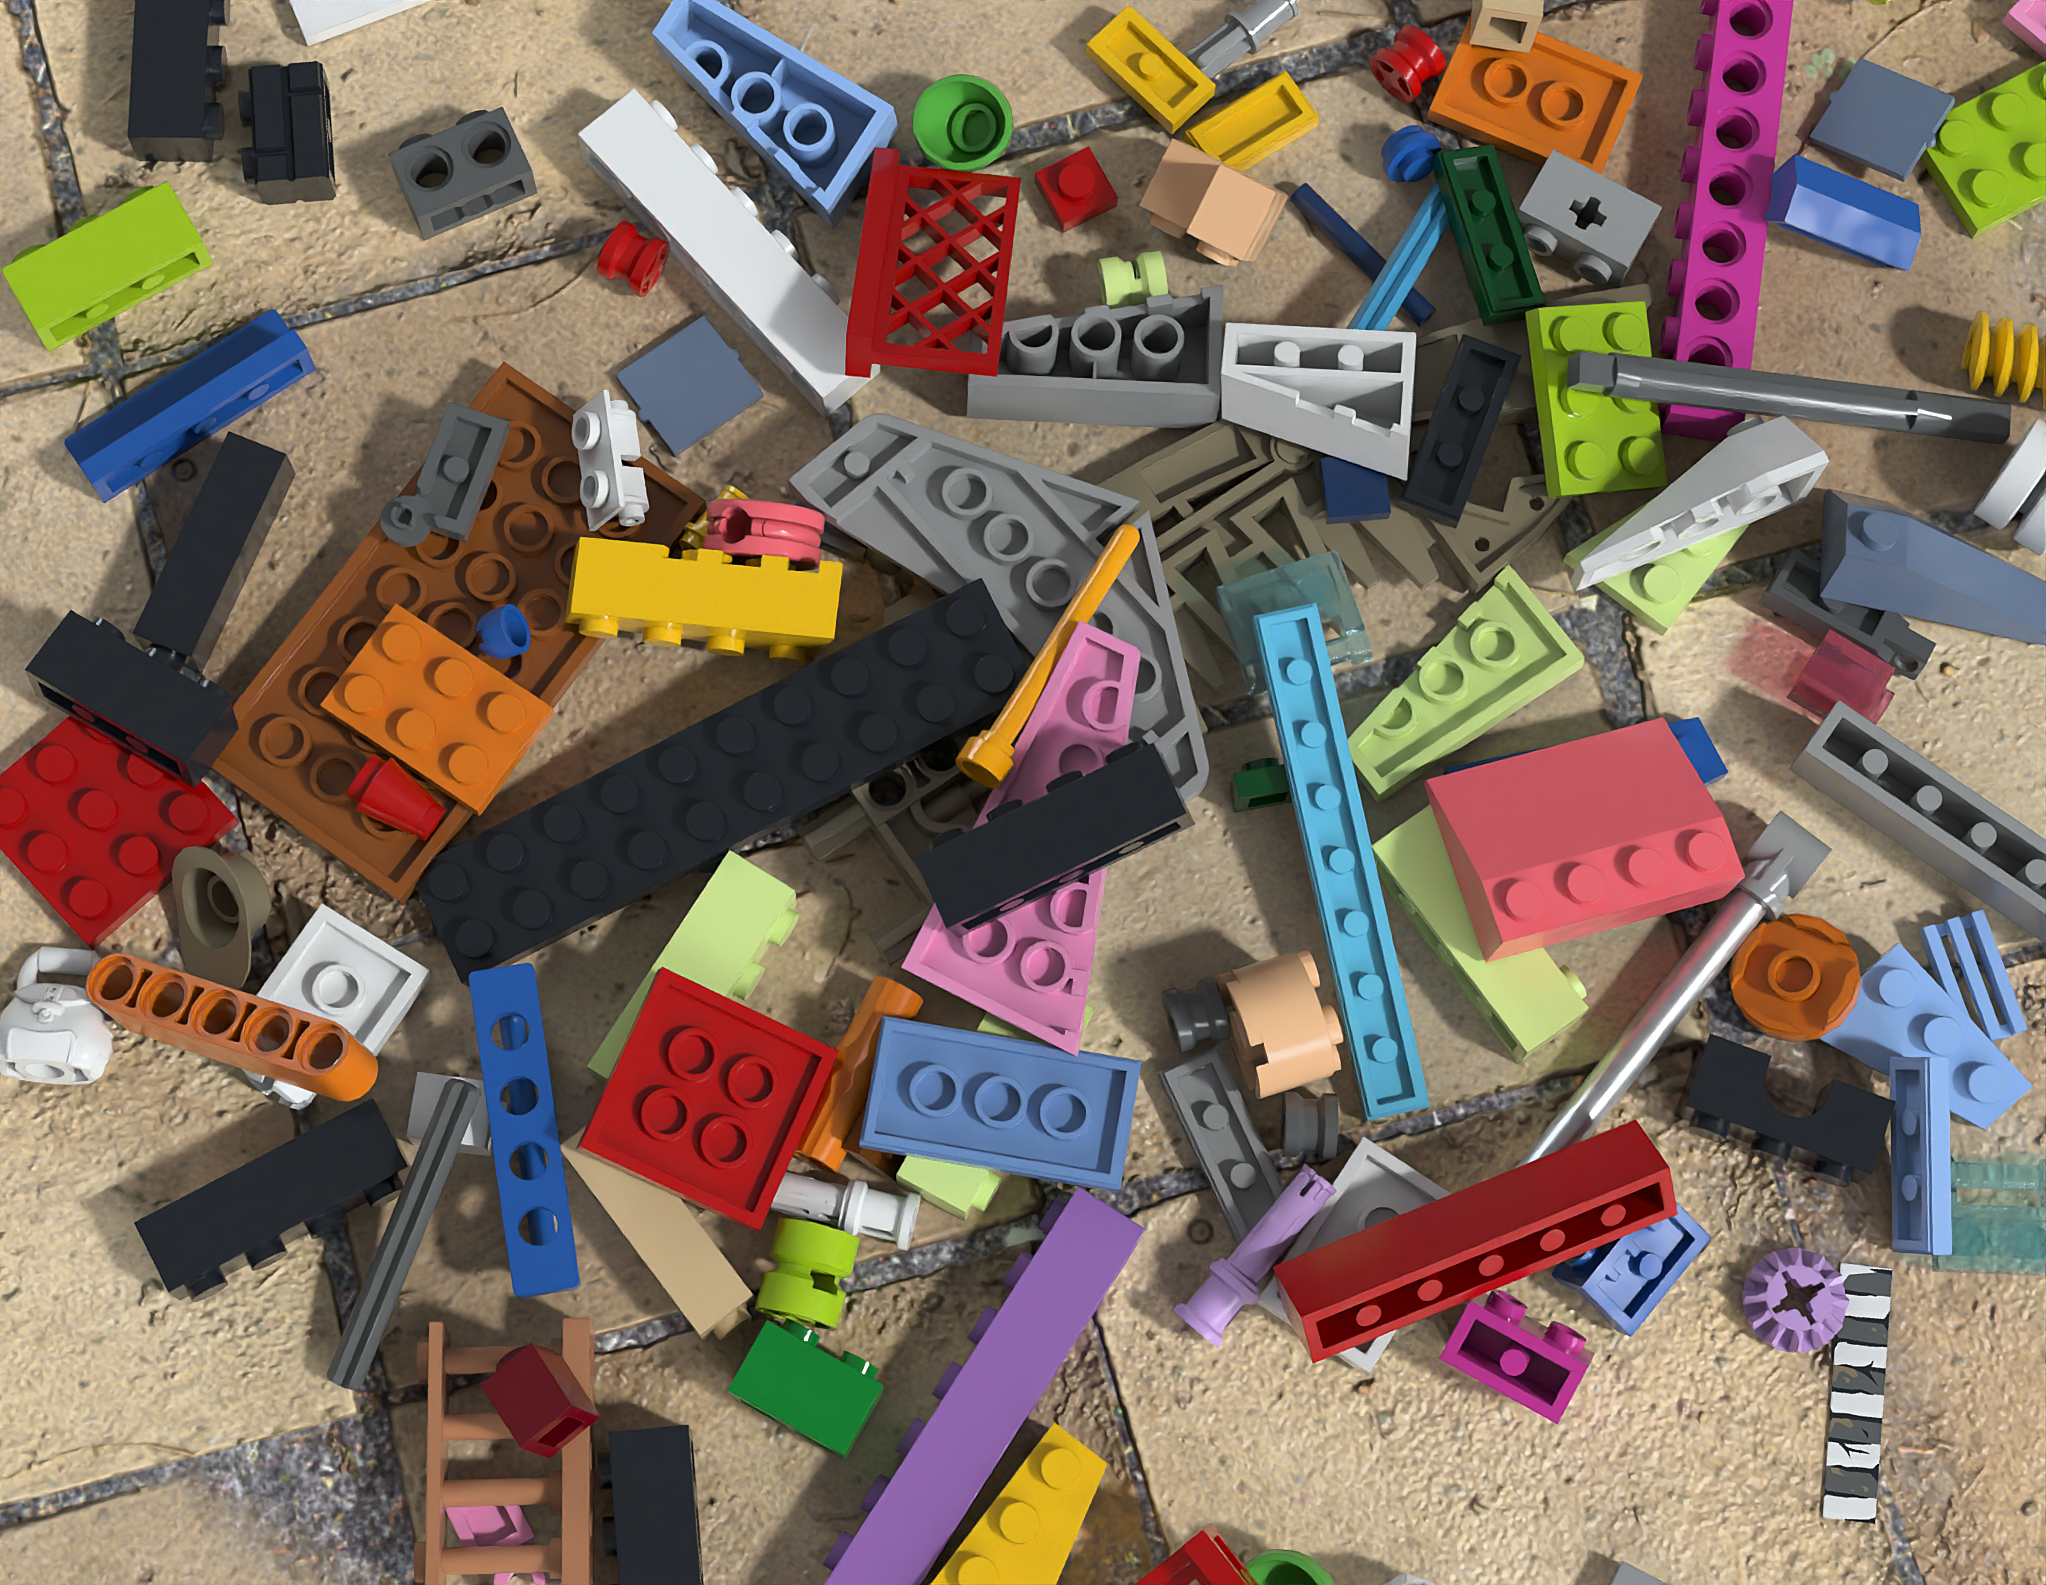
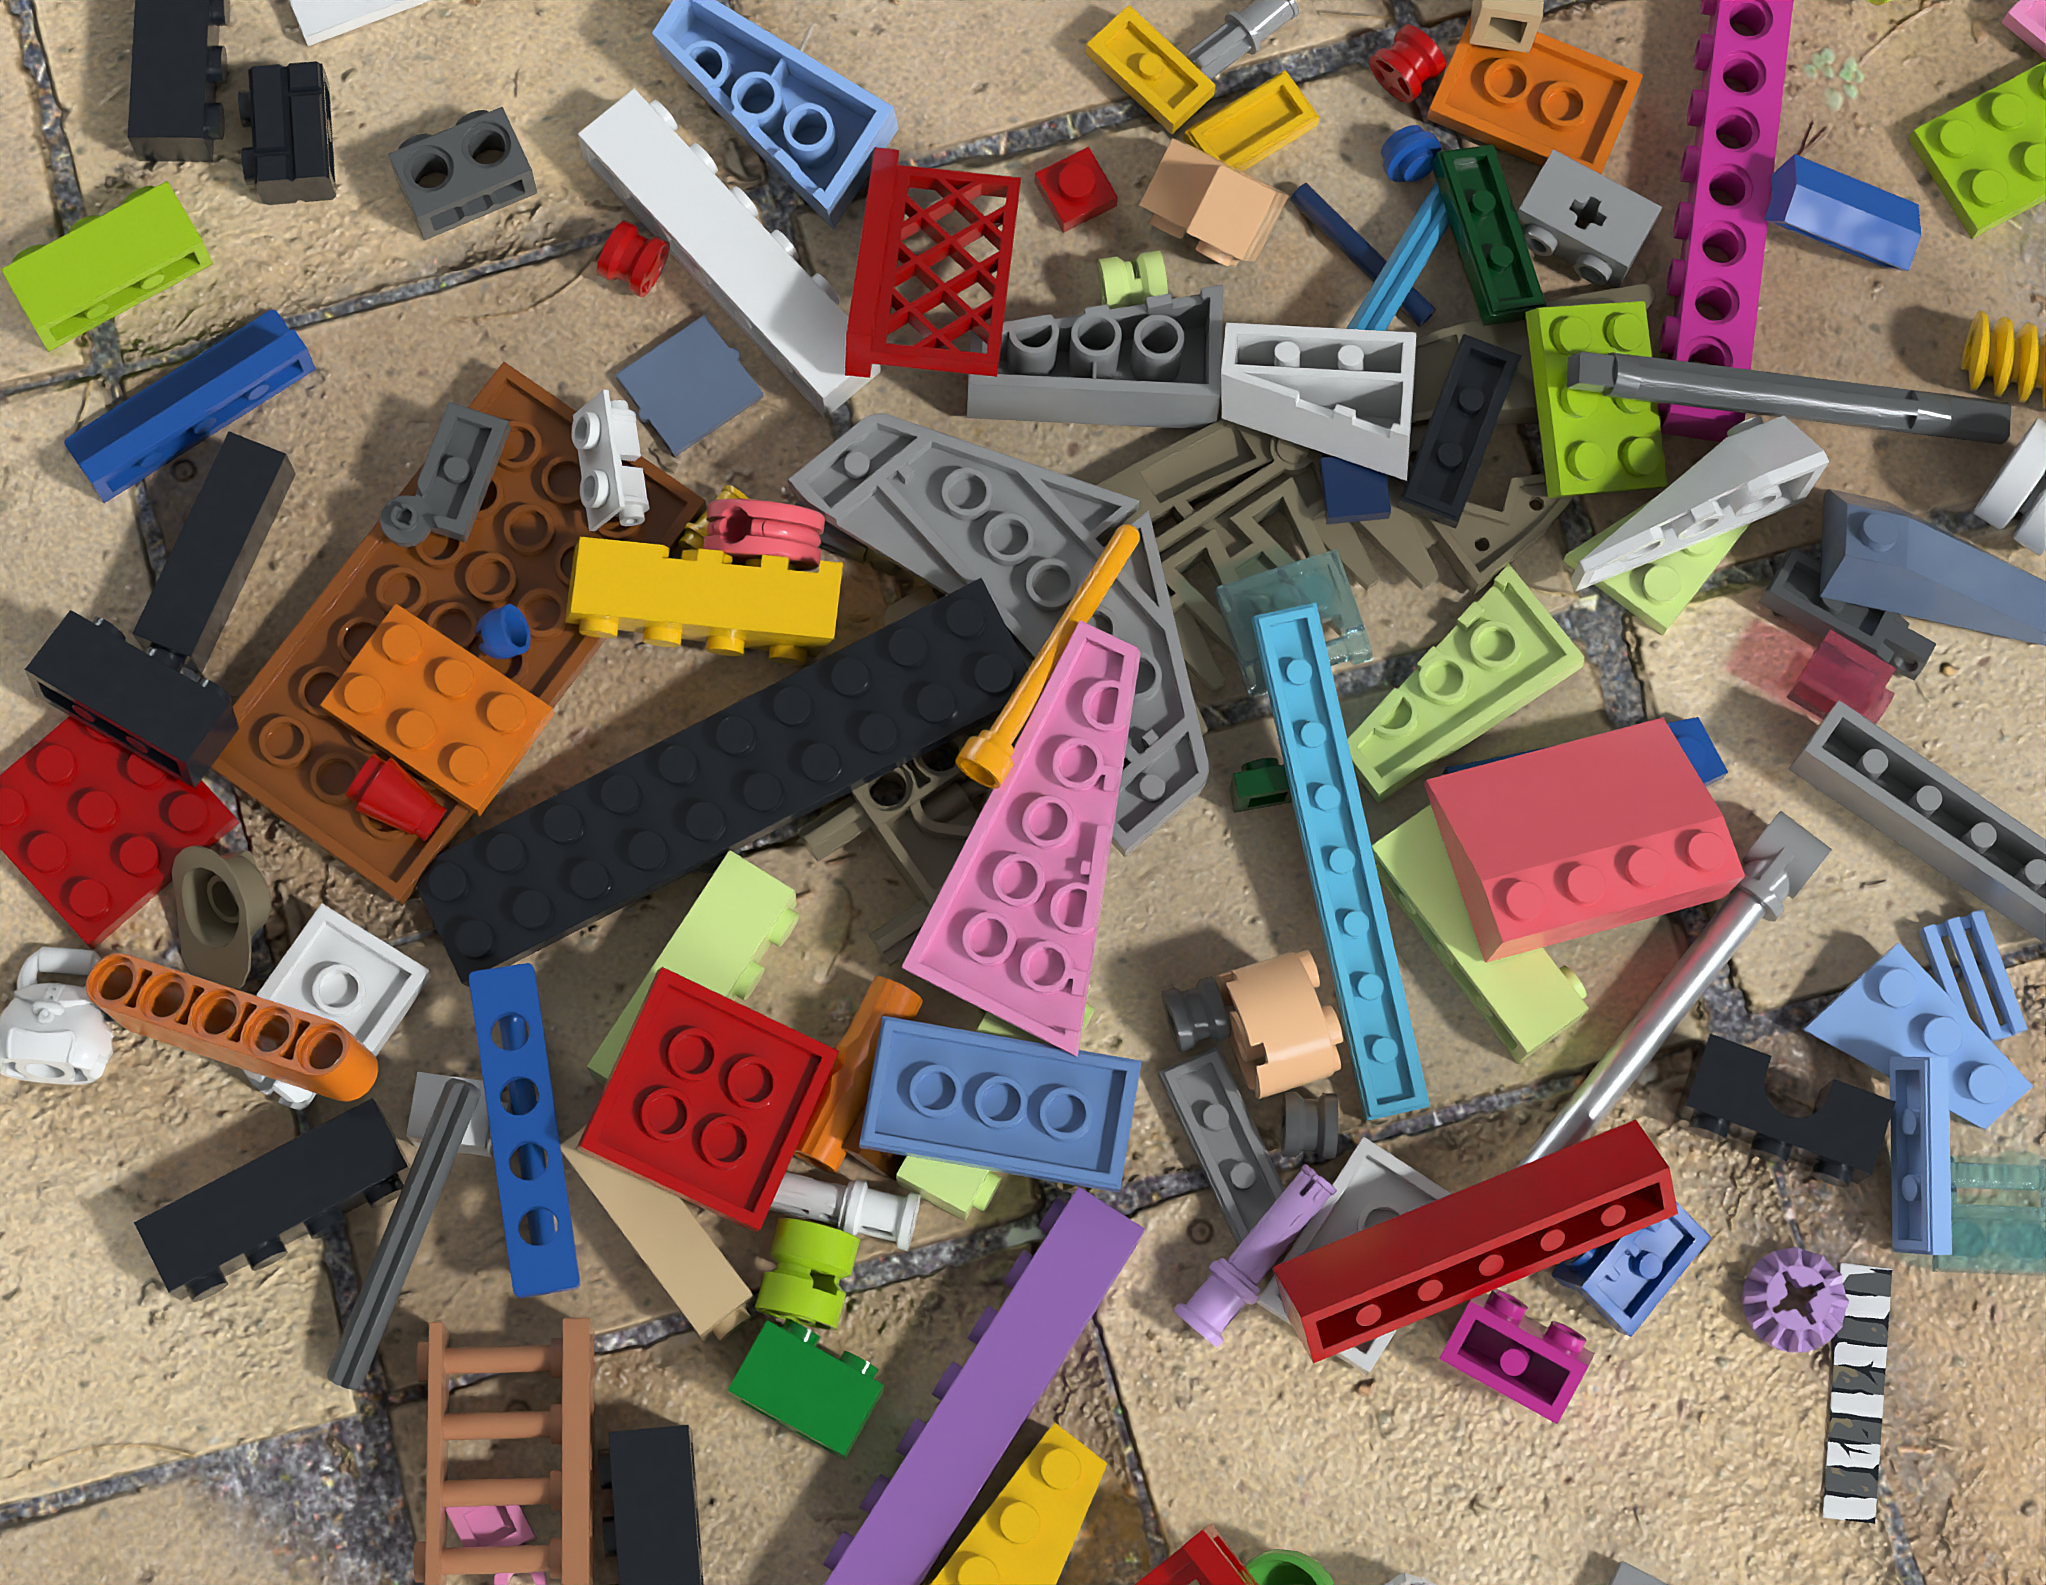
(539, 1399): dark red brick -> none
(962, 123): bright green piece -> none
(1053, 839): black brick -> none
(1795, 978): orange tile -> none
(1882, 119): sand blue piece -> none

